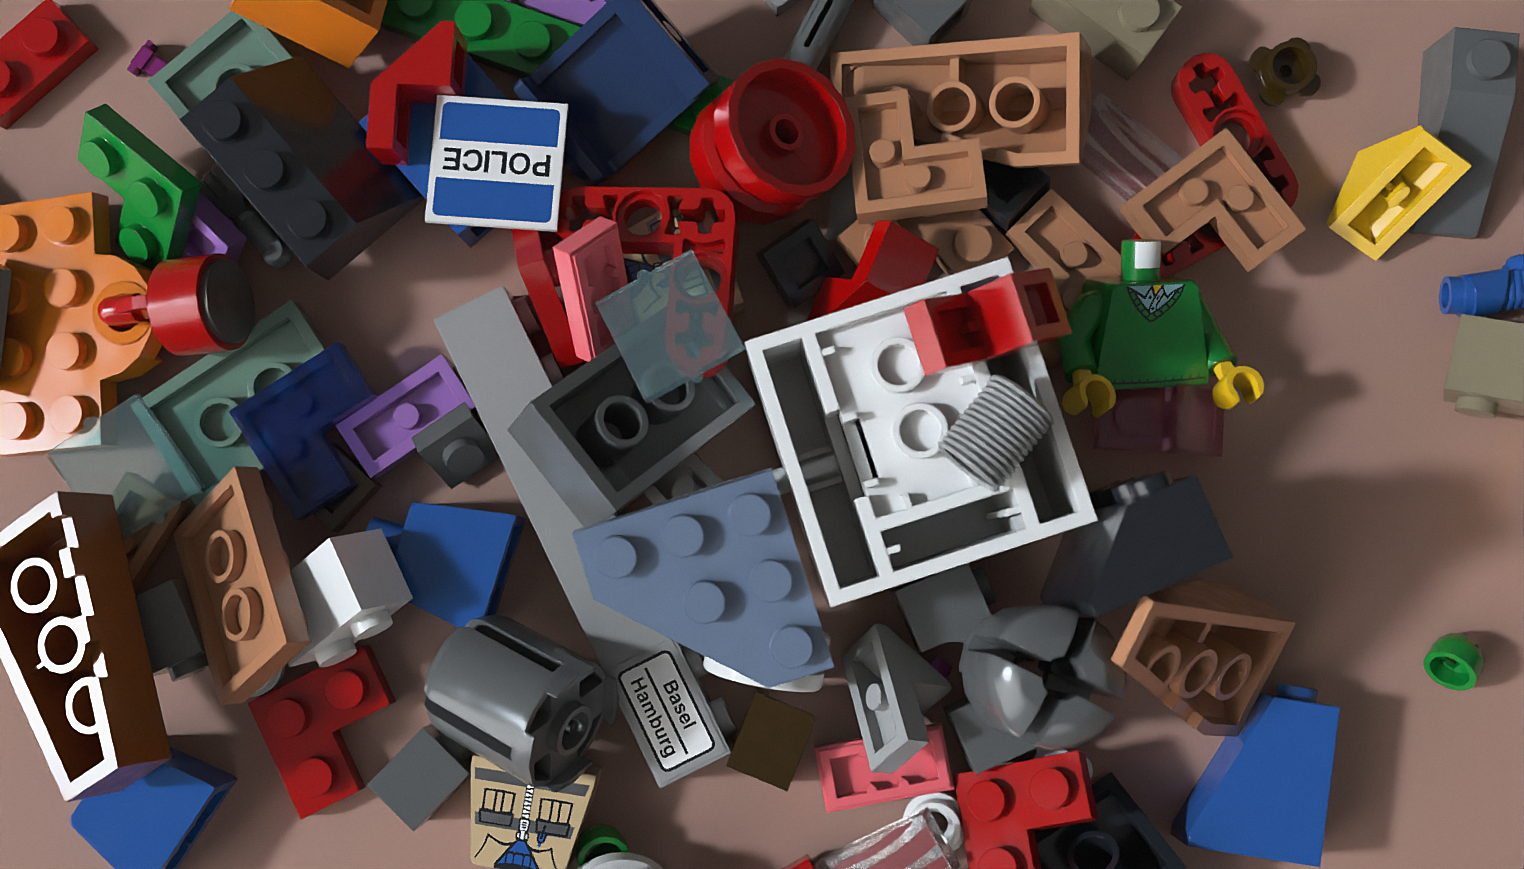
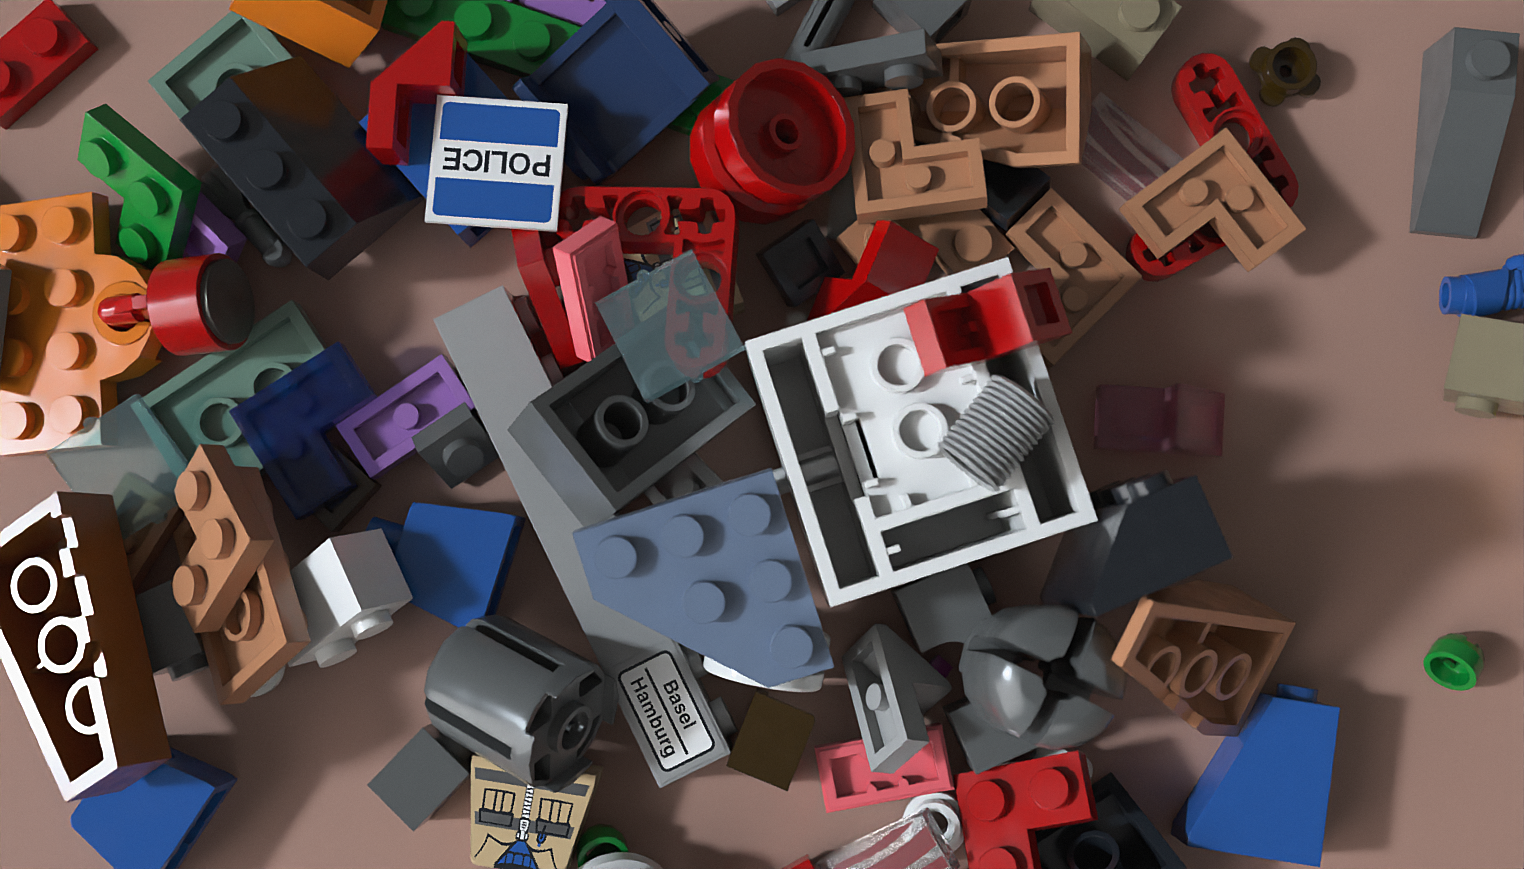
(146, 60): magenta piece -> none
(228, 541): none -> nougat plate
(305, 722): red plate -> none
(879, 62): none -> dark grey plate
(1146, 335): green torso -> none
(1393, 188): yellow slope -> none

